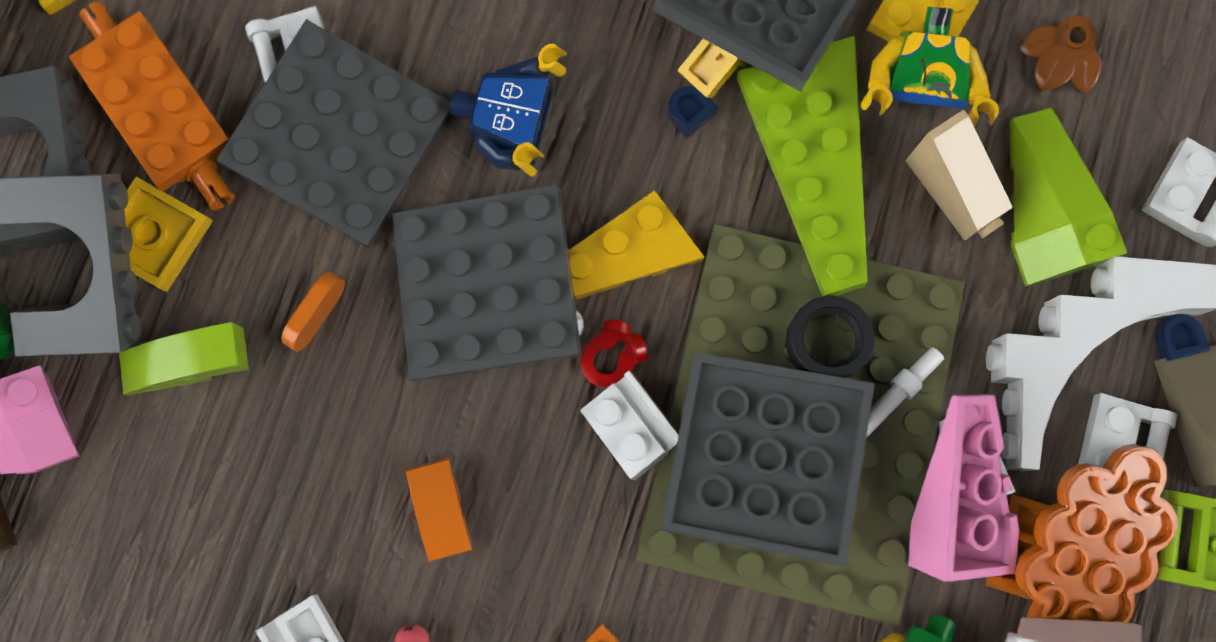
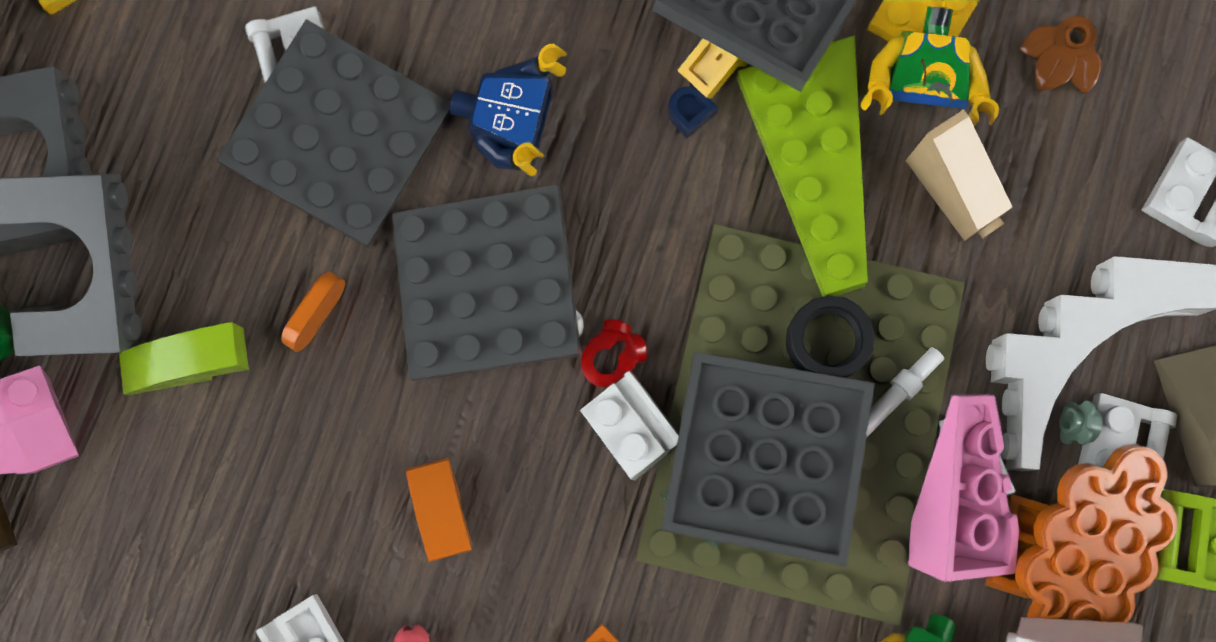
(152, 103): orange plate -> none
(161, 232): yellow plate -> none
(631, 247): yellow wing -> none
(1057, 206): lime wedge -> none
(1080, 423): none -> sand green plate
(1180, 337): dark blue tile -> none

